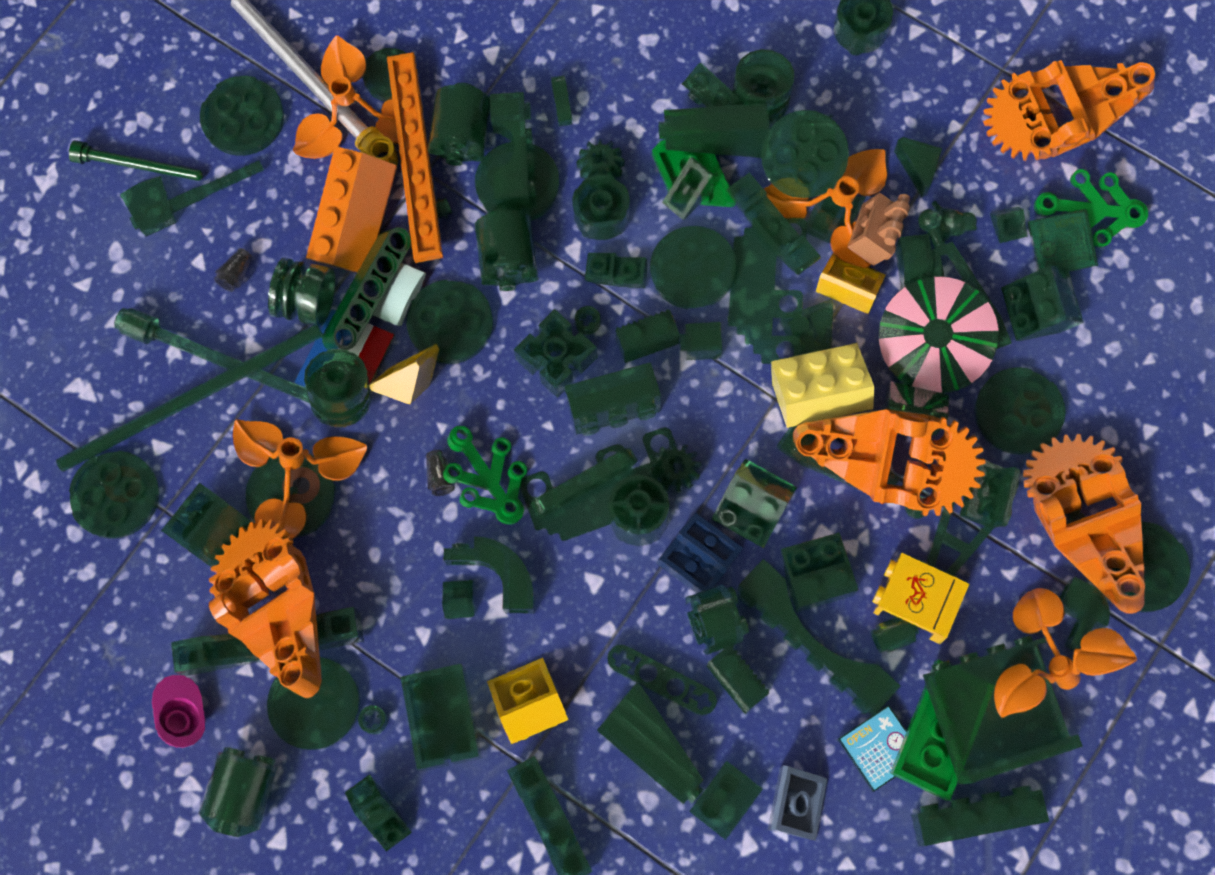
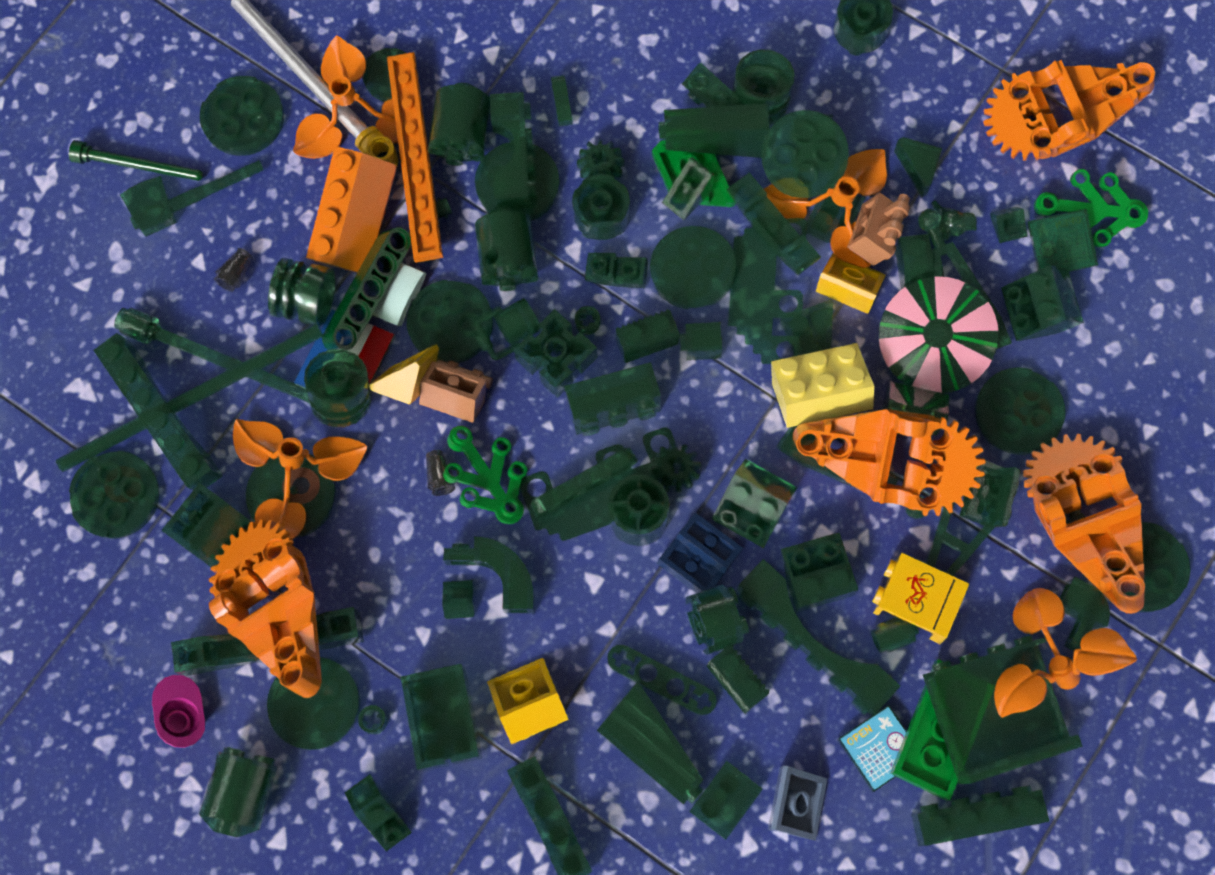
(165, 427): none -> clear green arch
(454, 389): none -> nougat brick
(514, 323): none -> clear green piece

